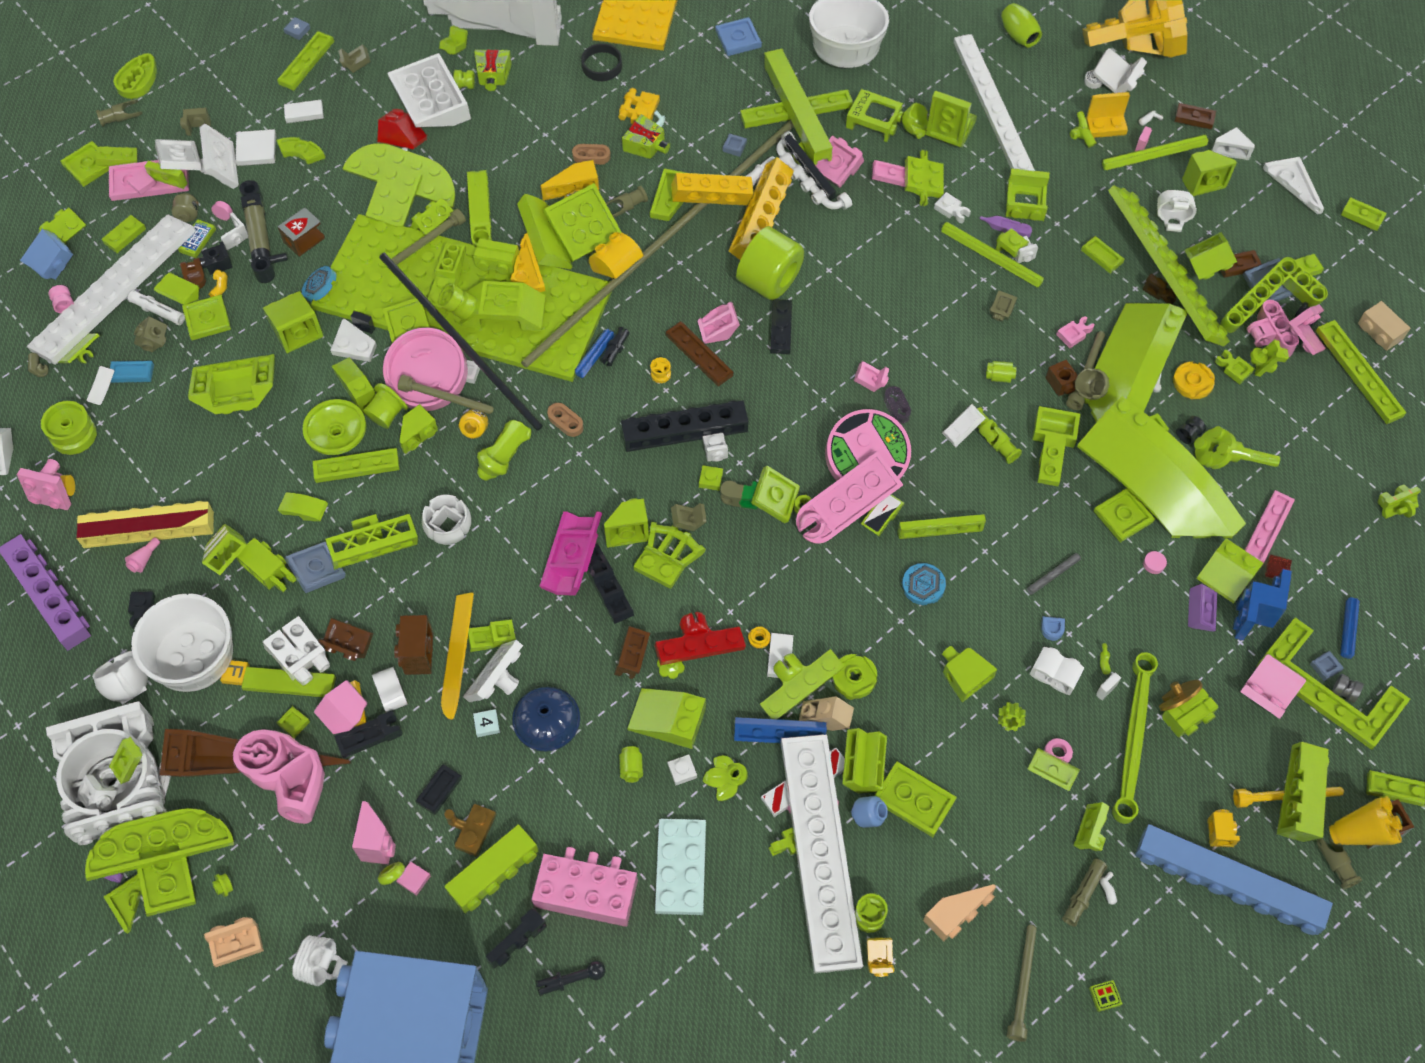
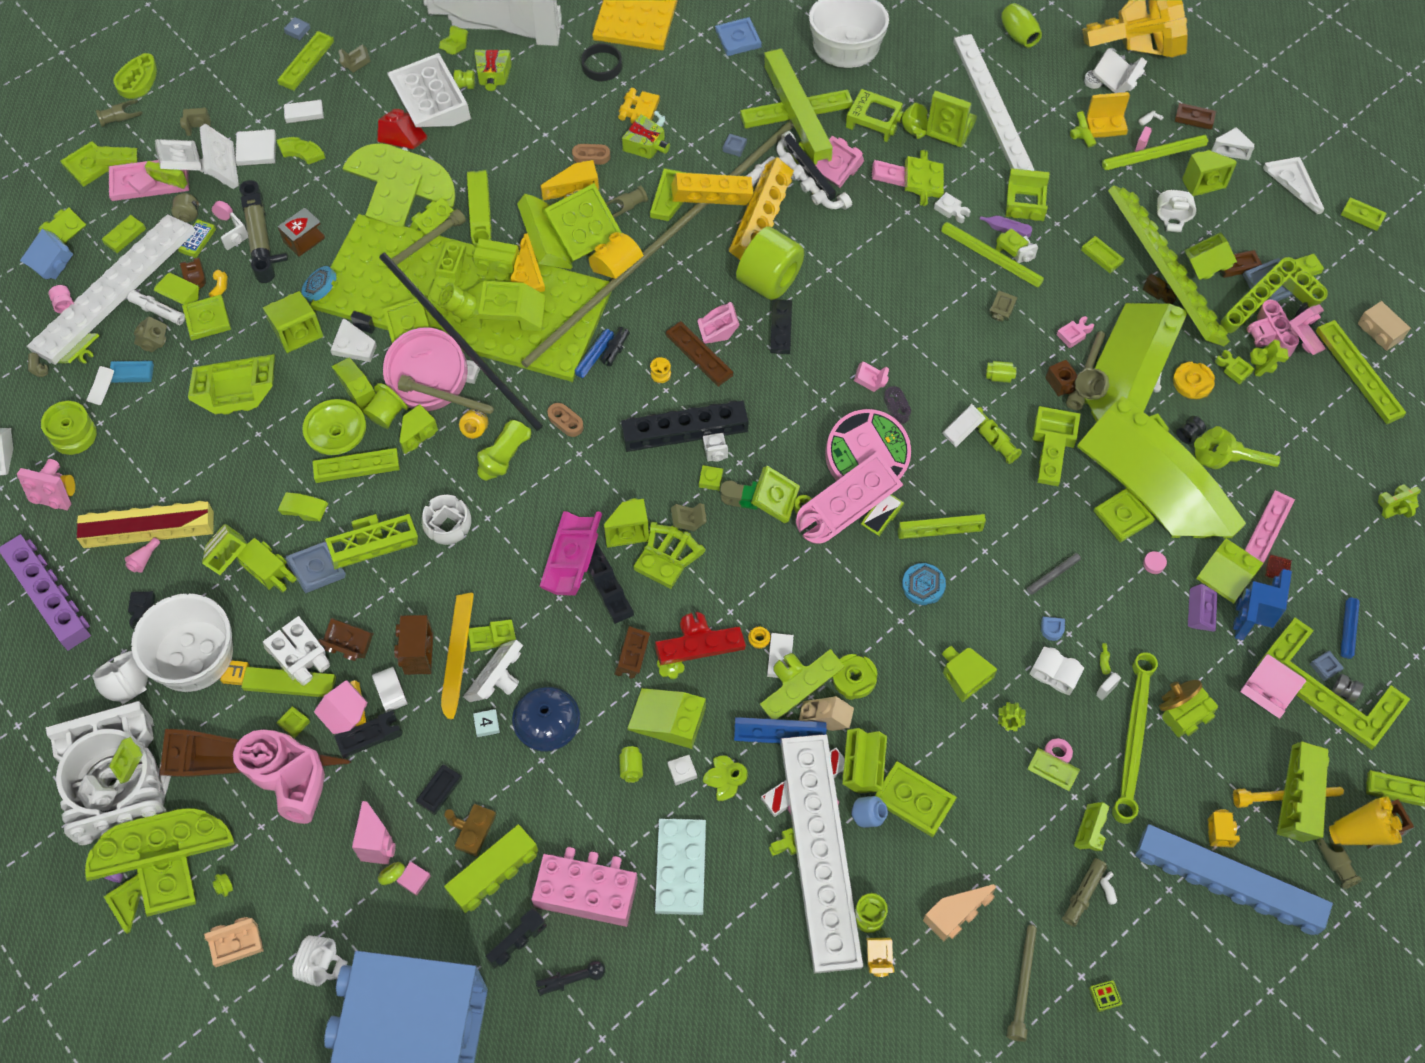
(216, 259): black brick -> none

